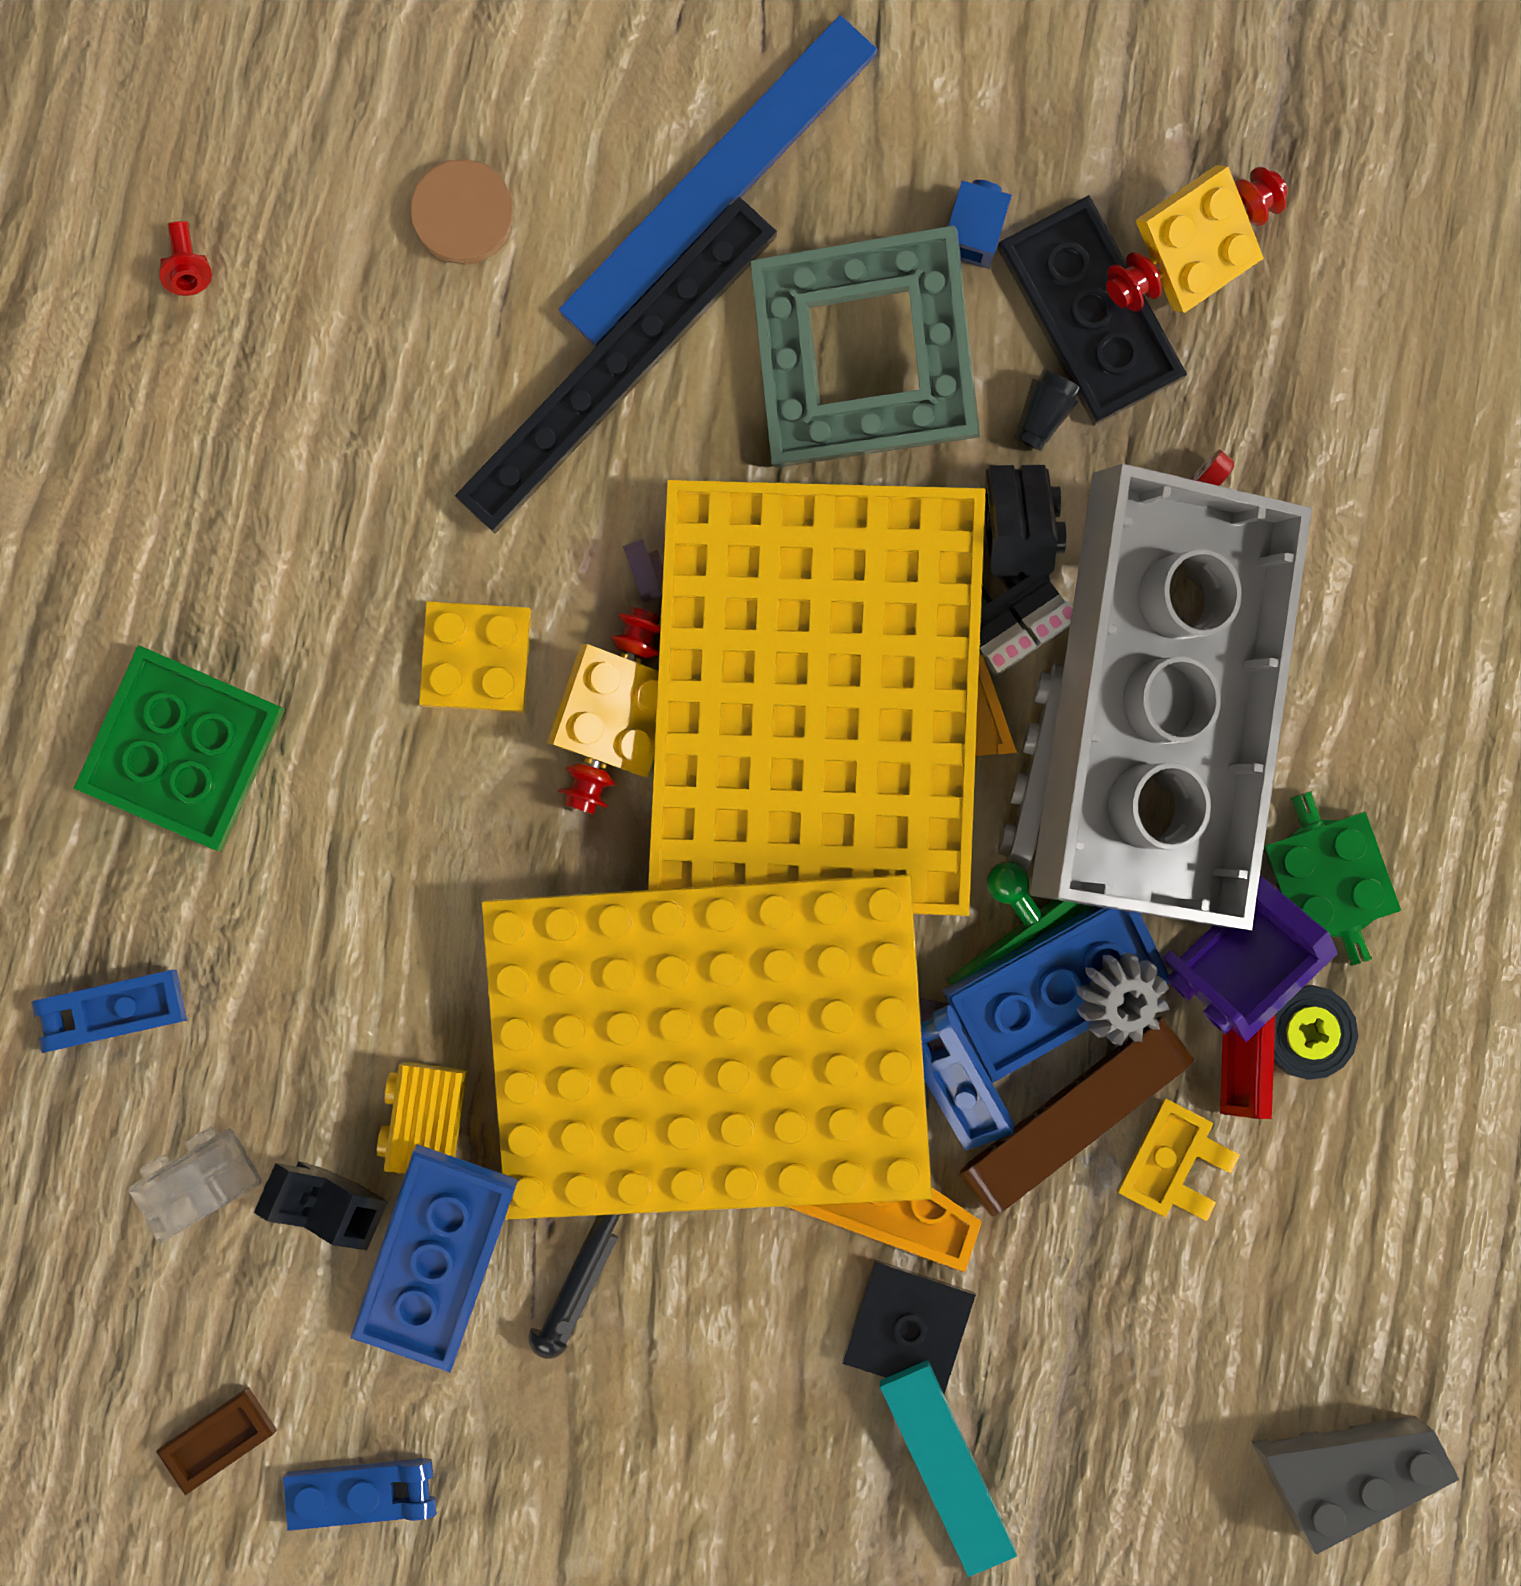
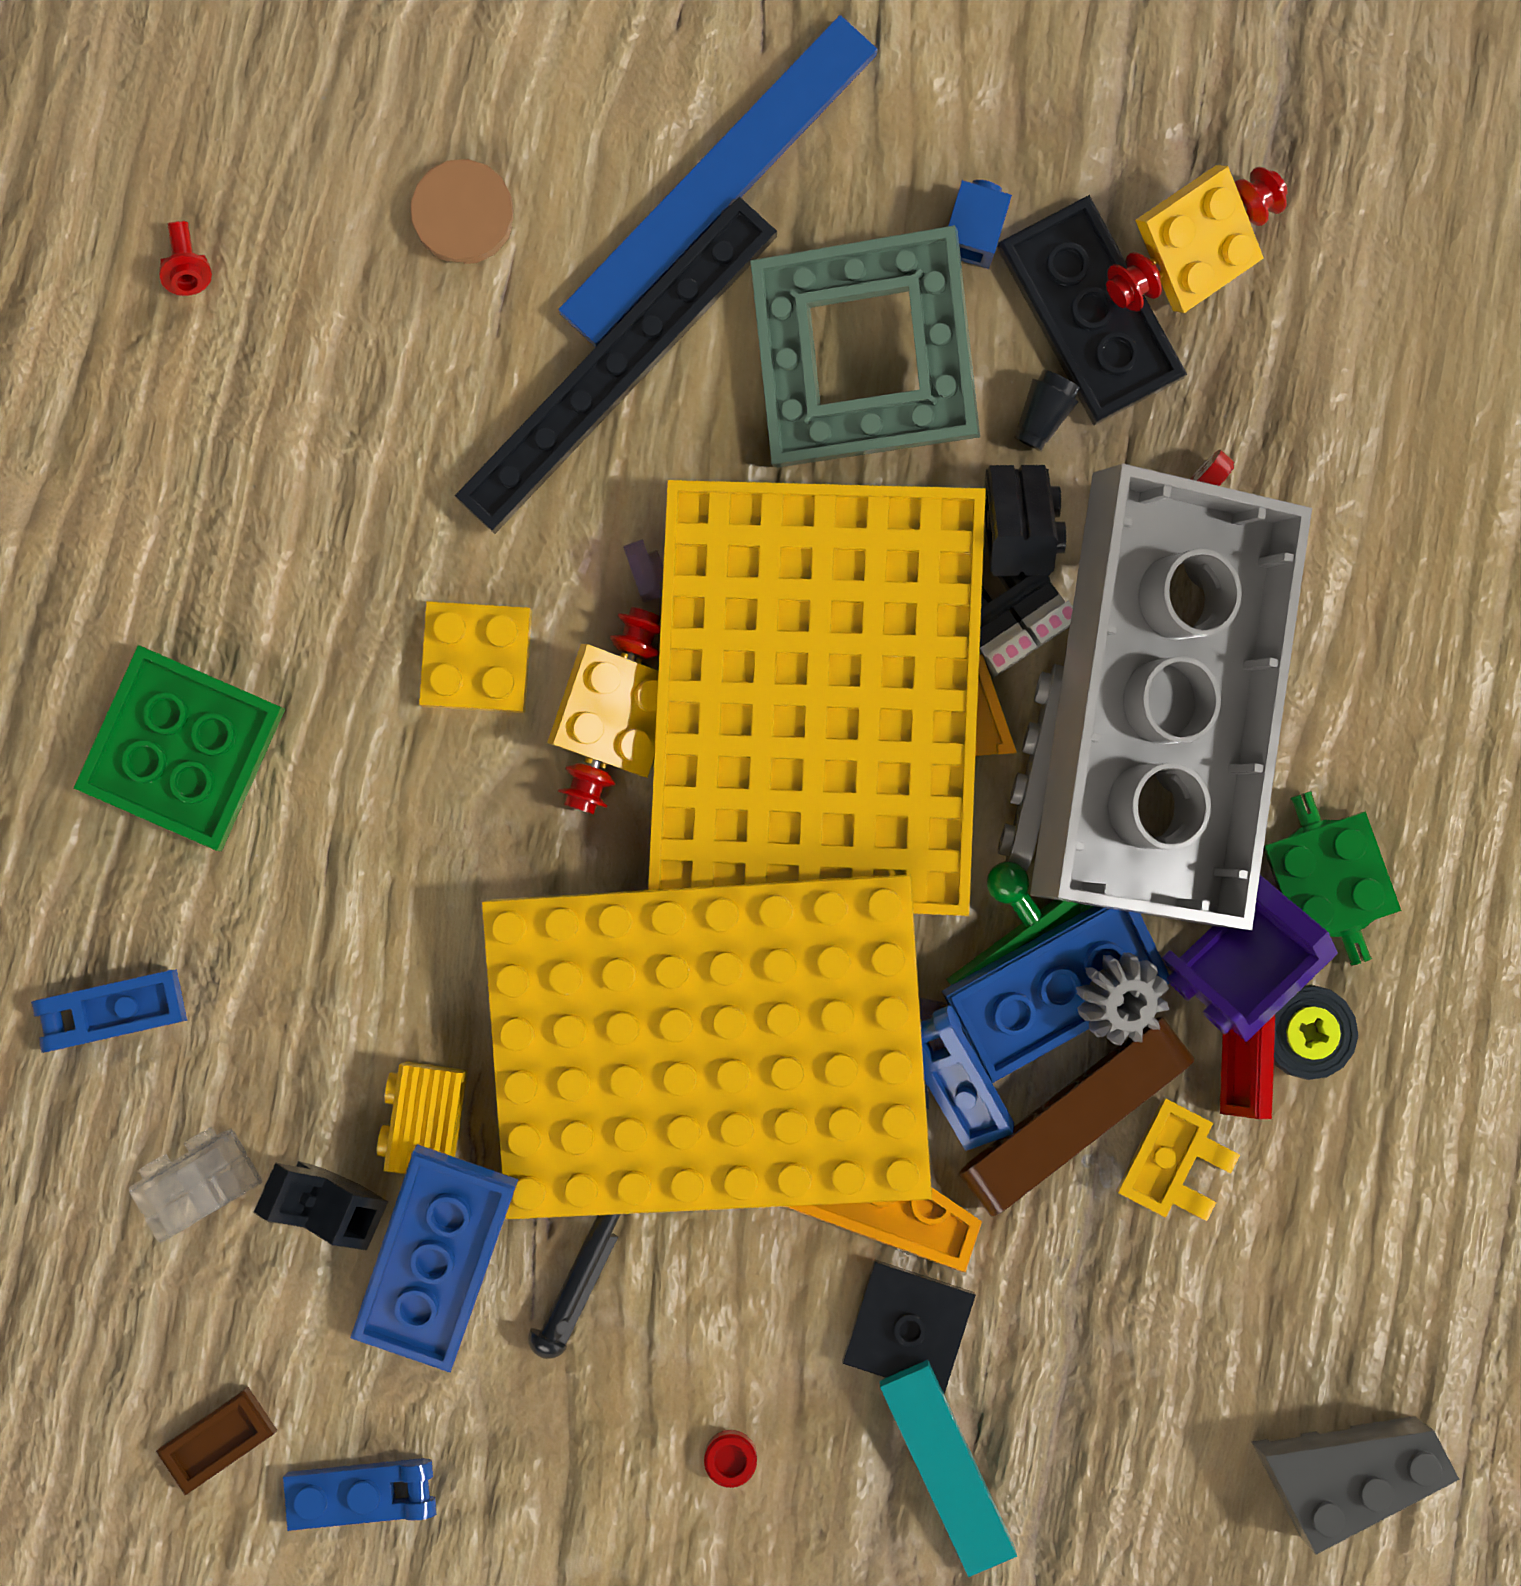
(730, 1458): none -> red tile

